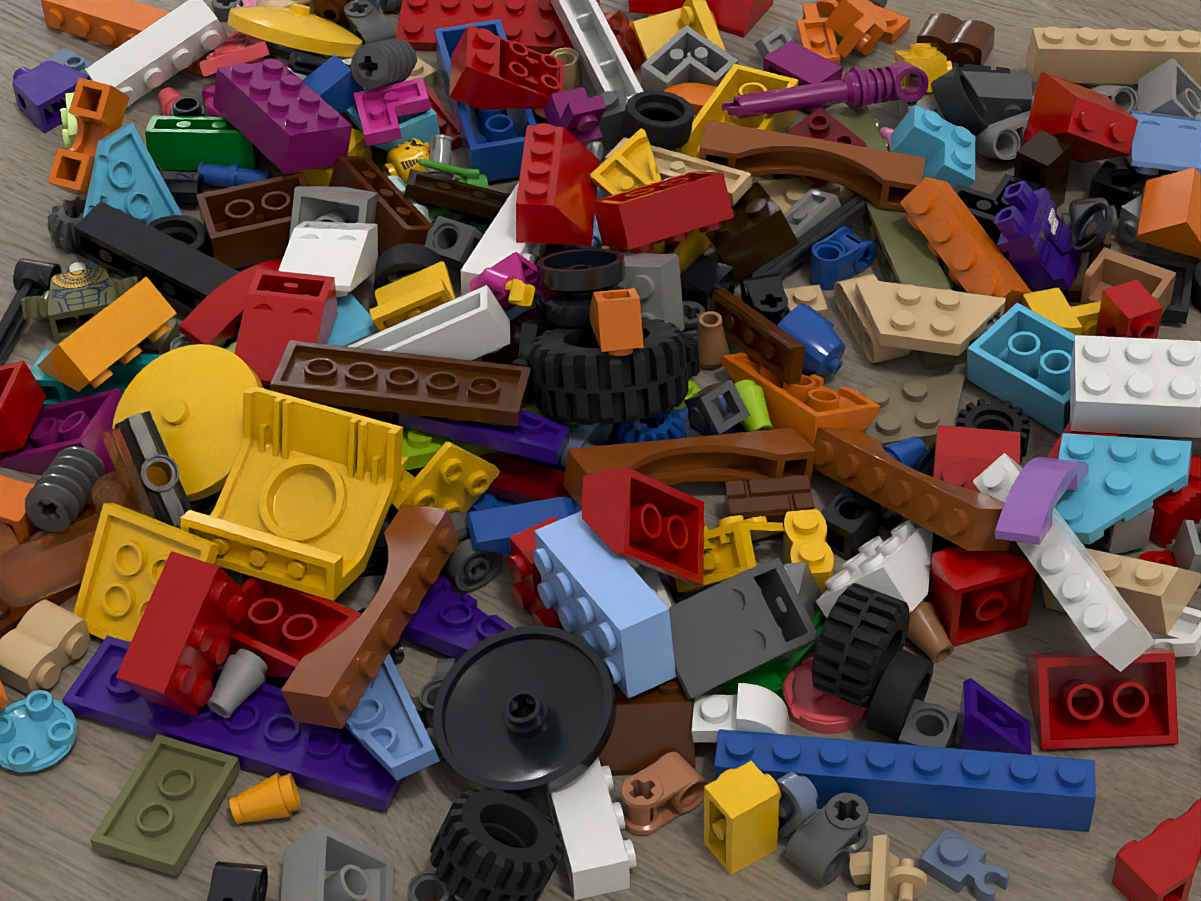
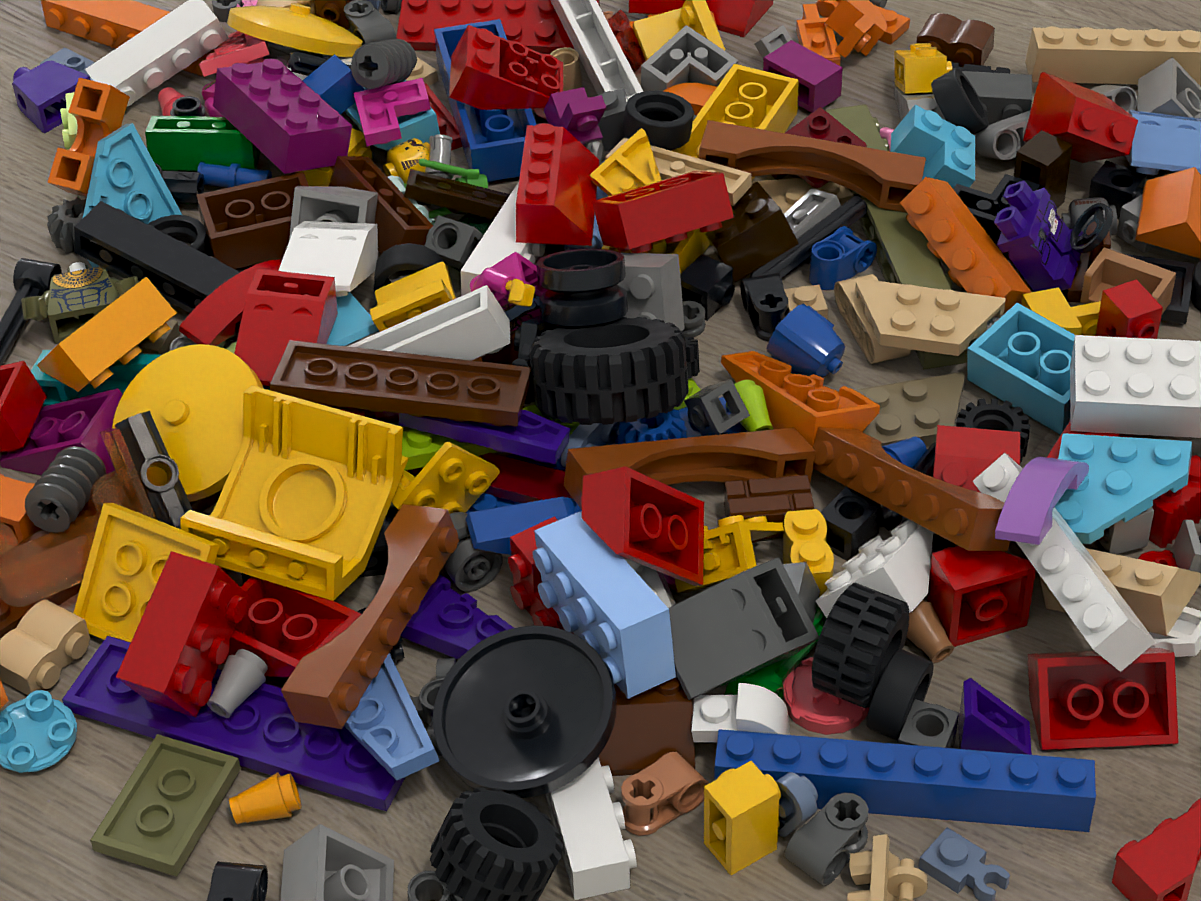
(617, 321): orange slope -> none
(711, 340): medium nougat cone -> none
(759, 337): reddish brown tile -> none
(855, 89): magenta piece -> none

